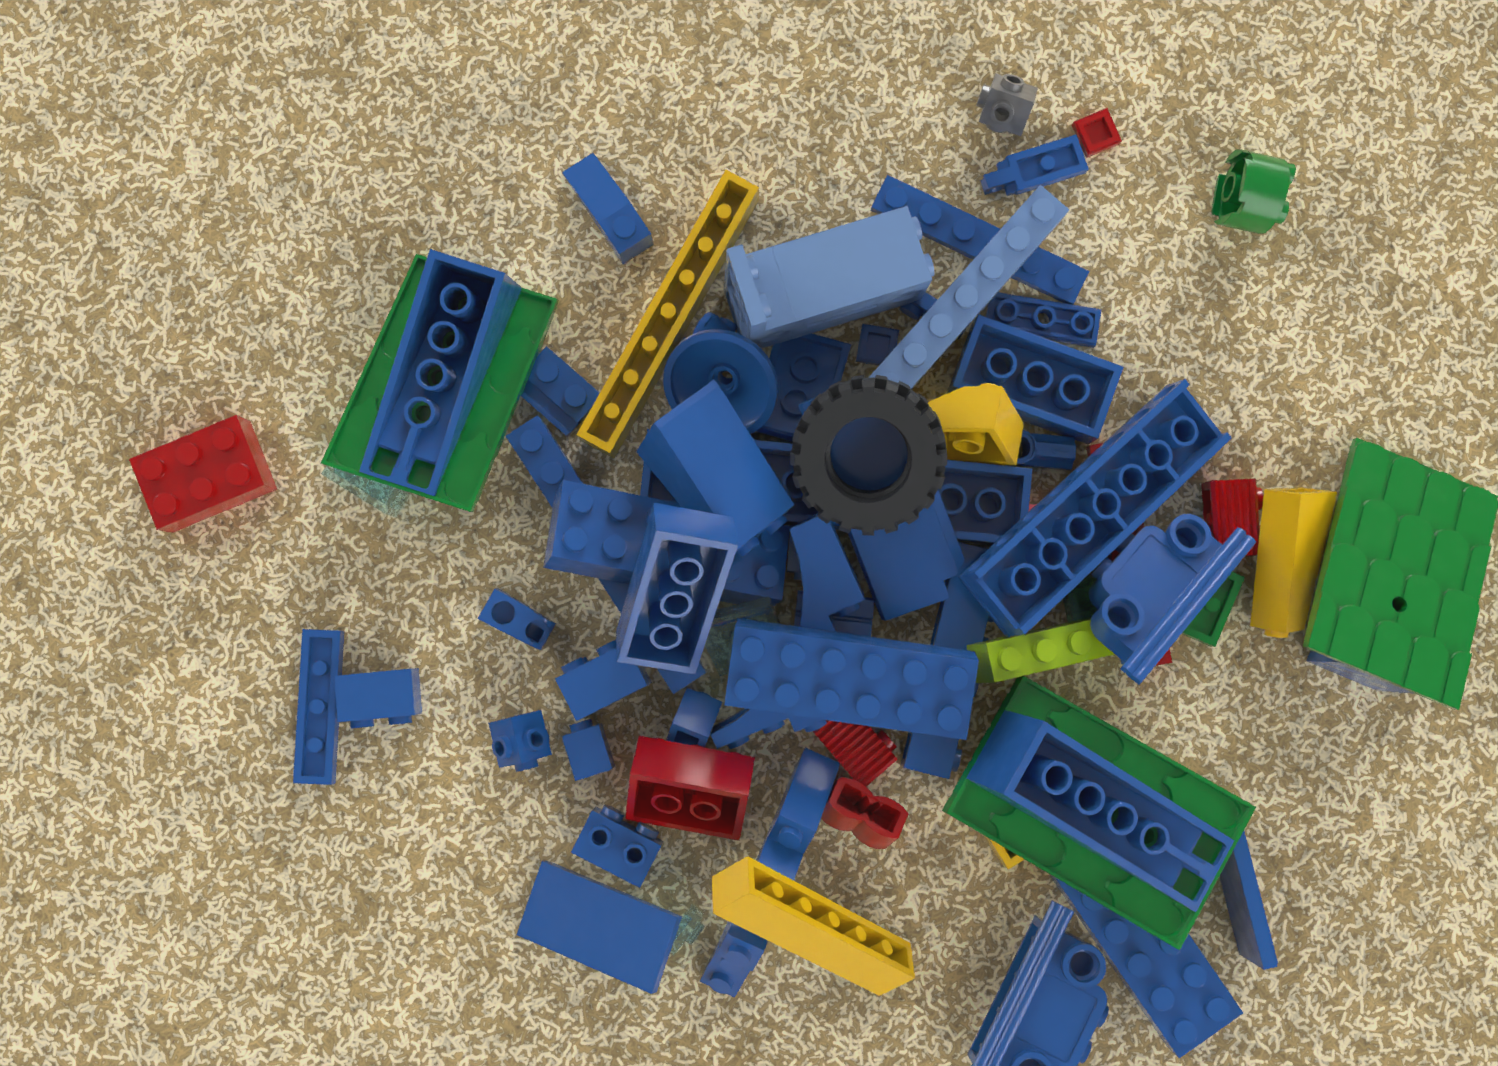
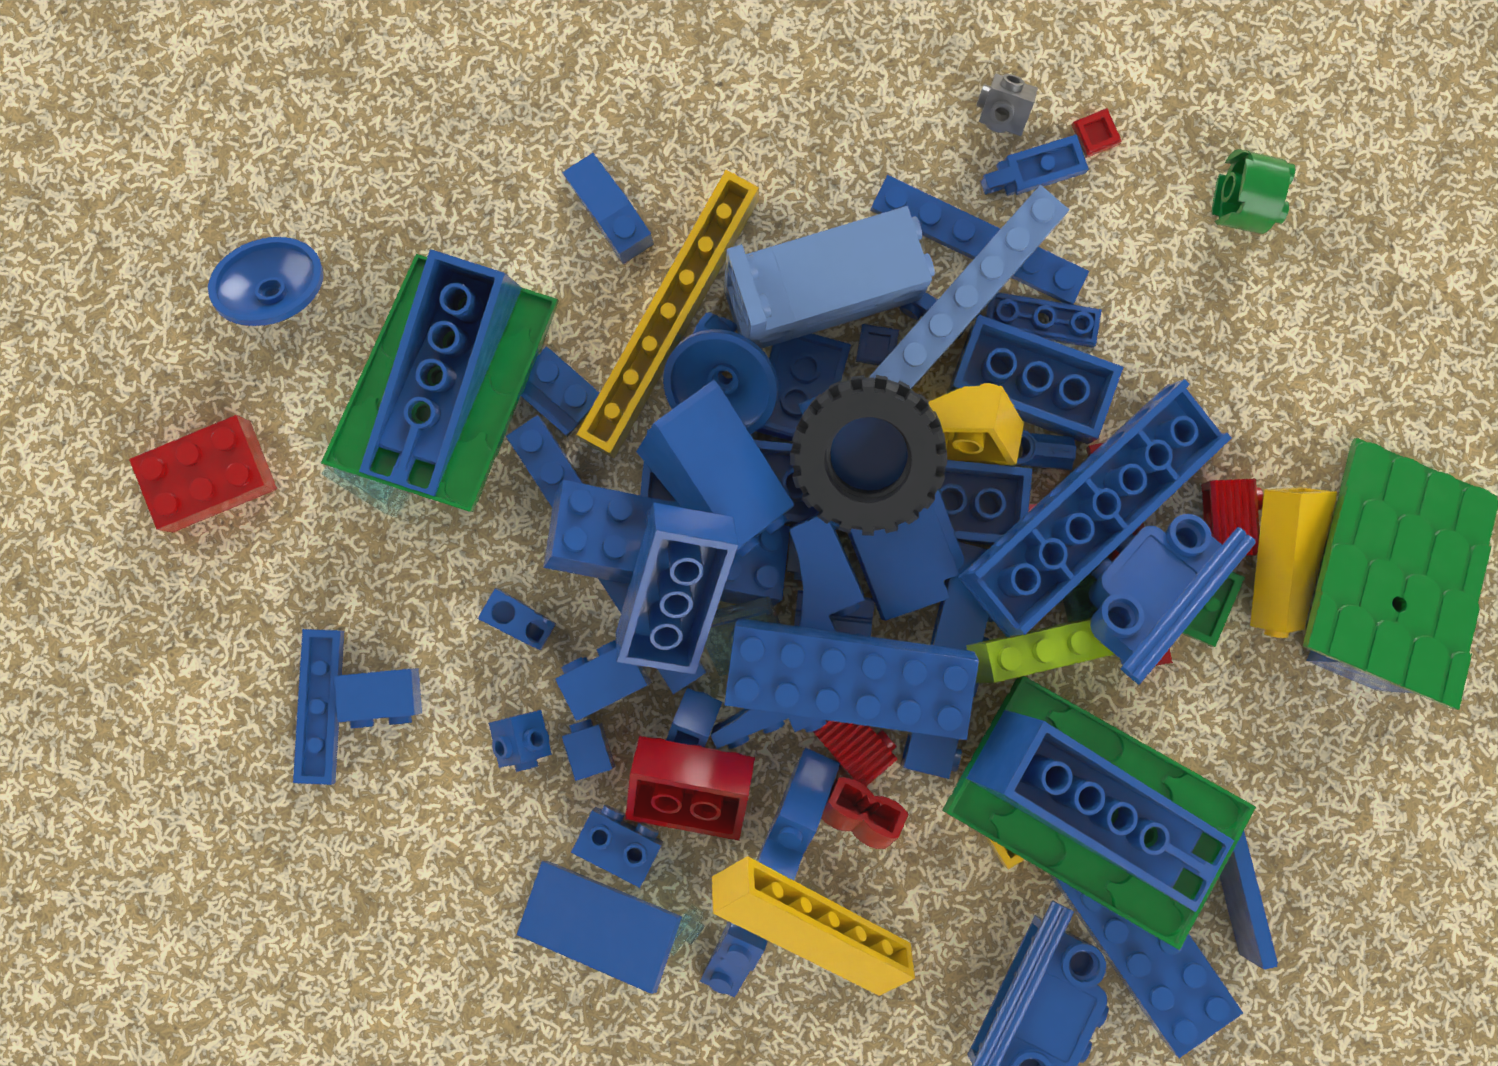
(265, 281): none -> blue dish

